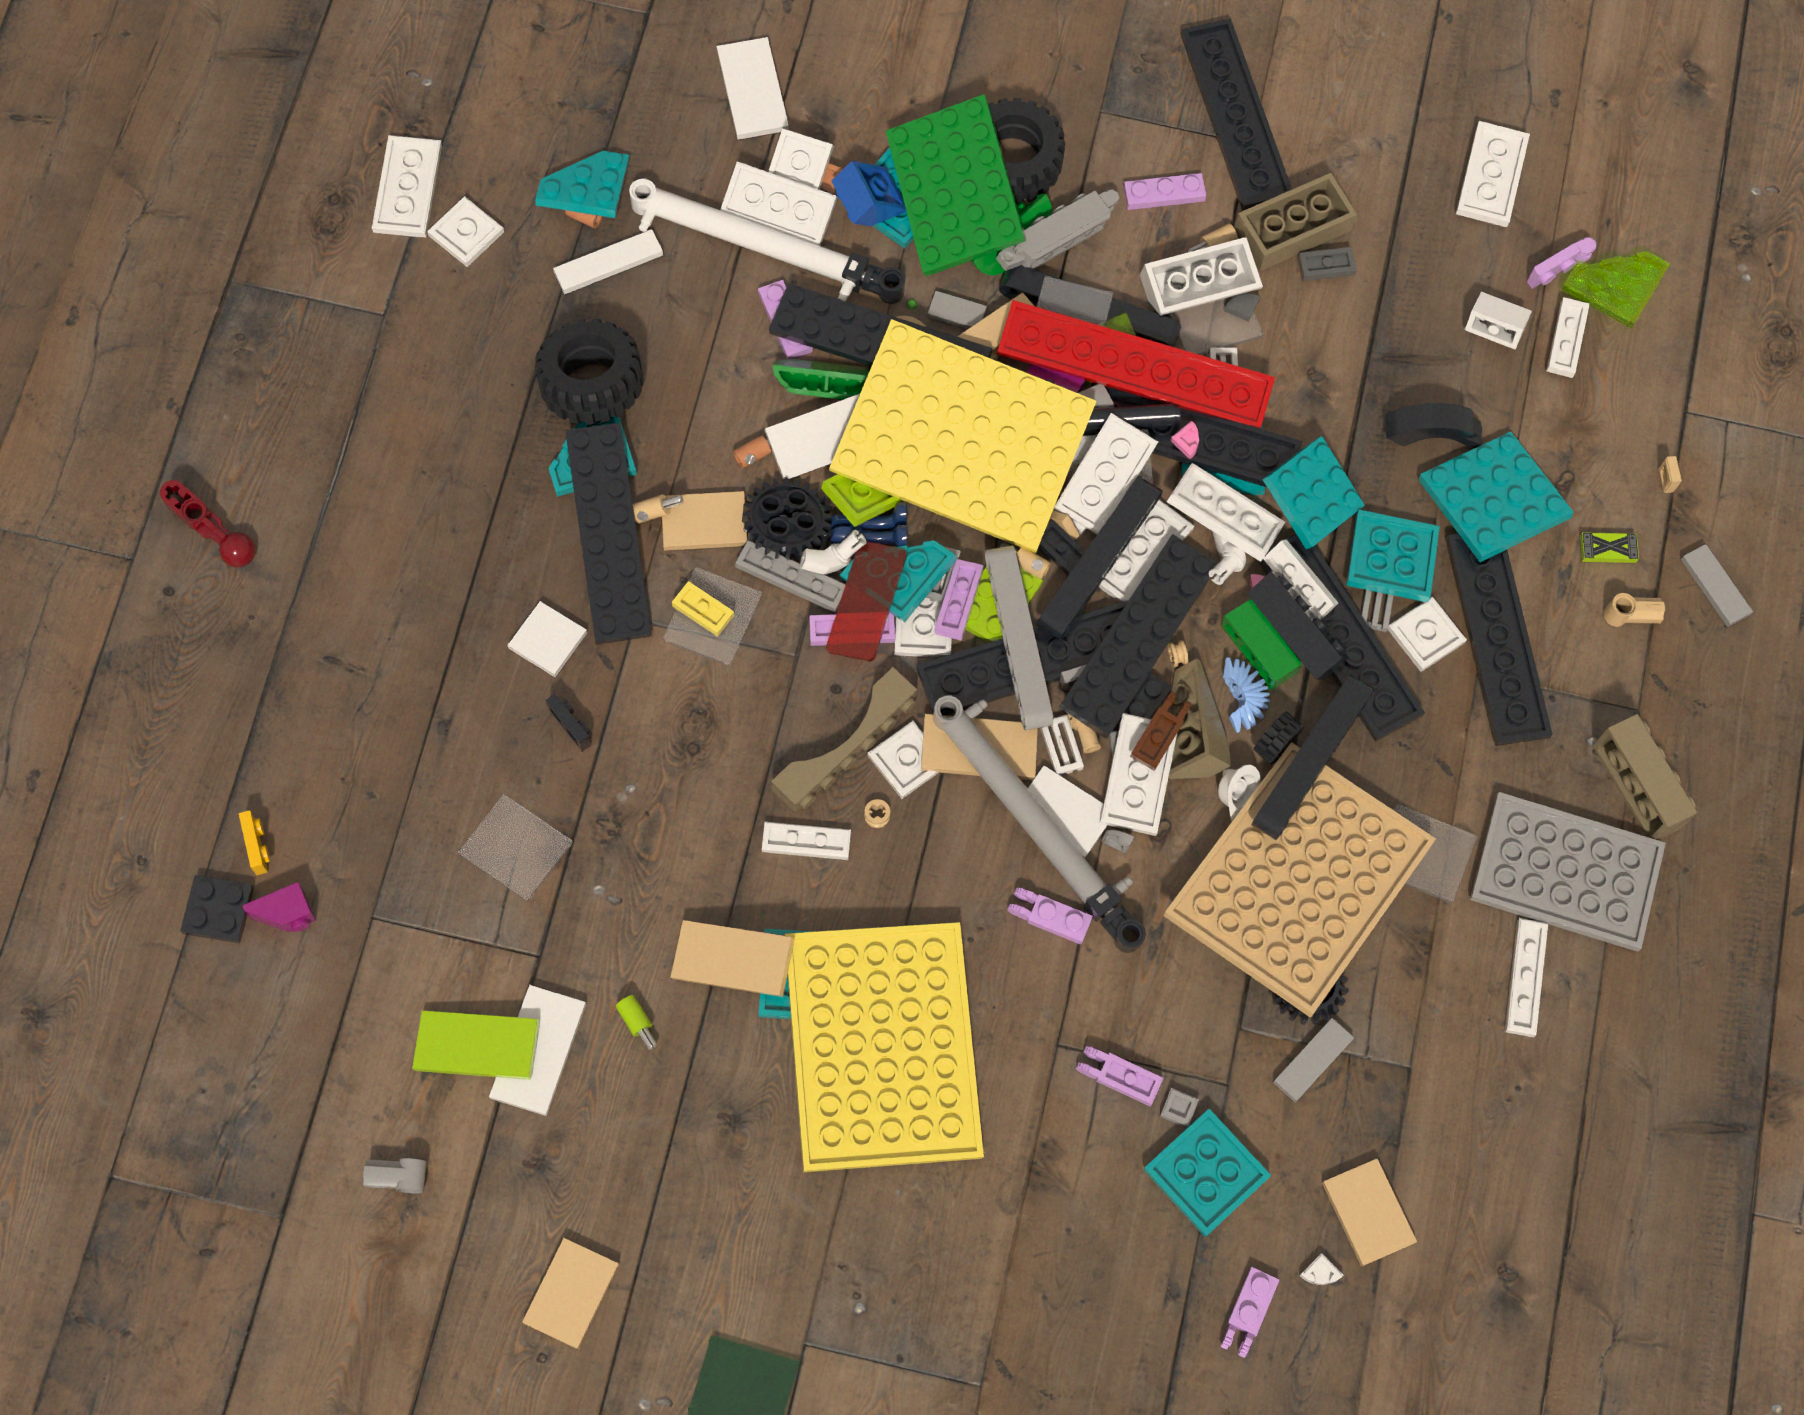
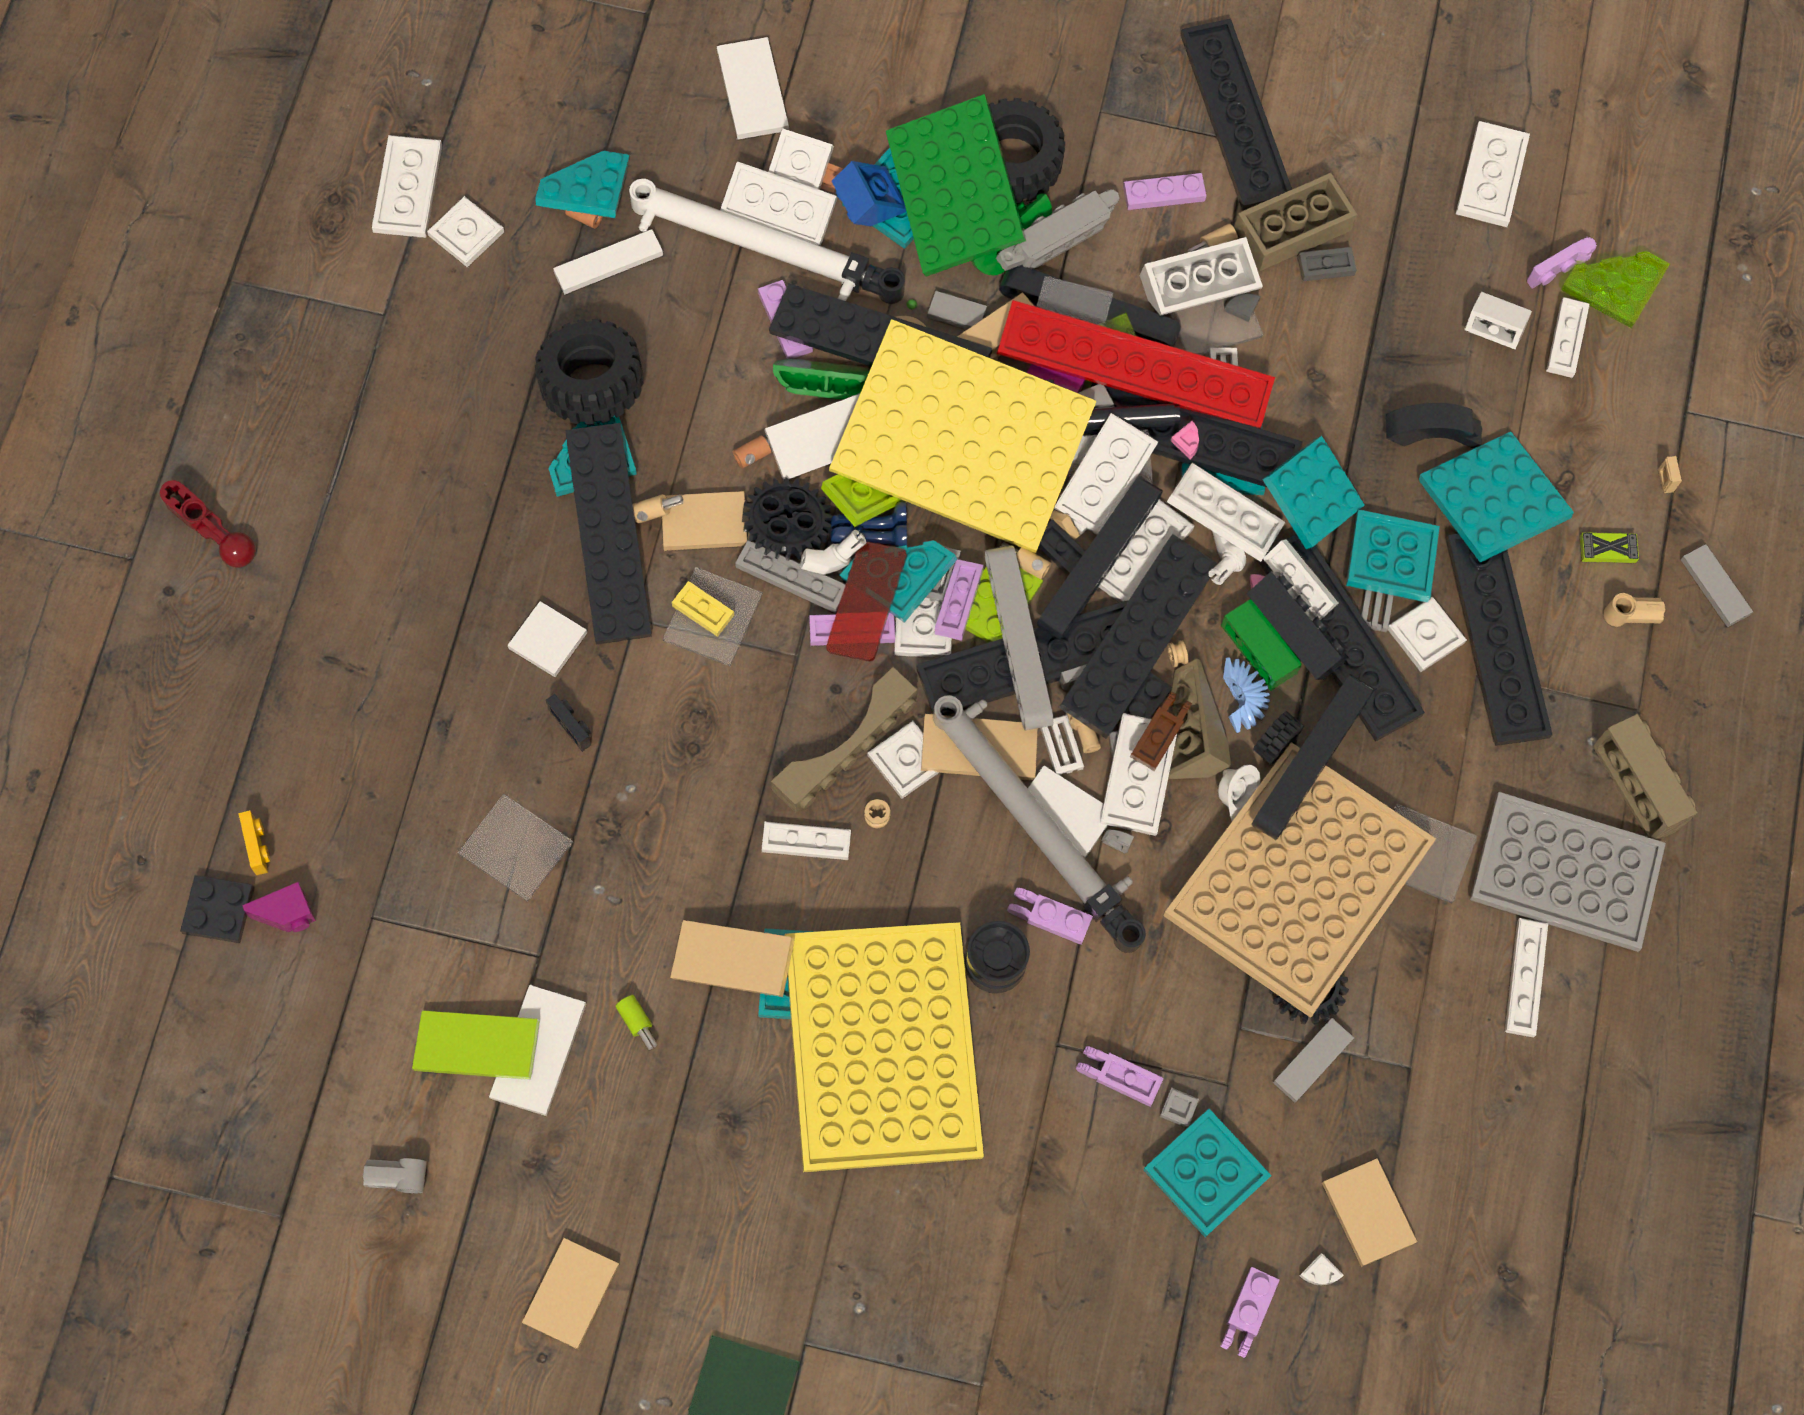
(997, 957): none -> black wheel

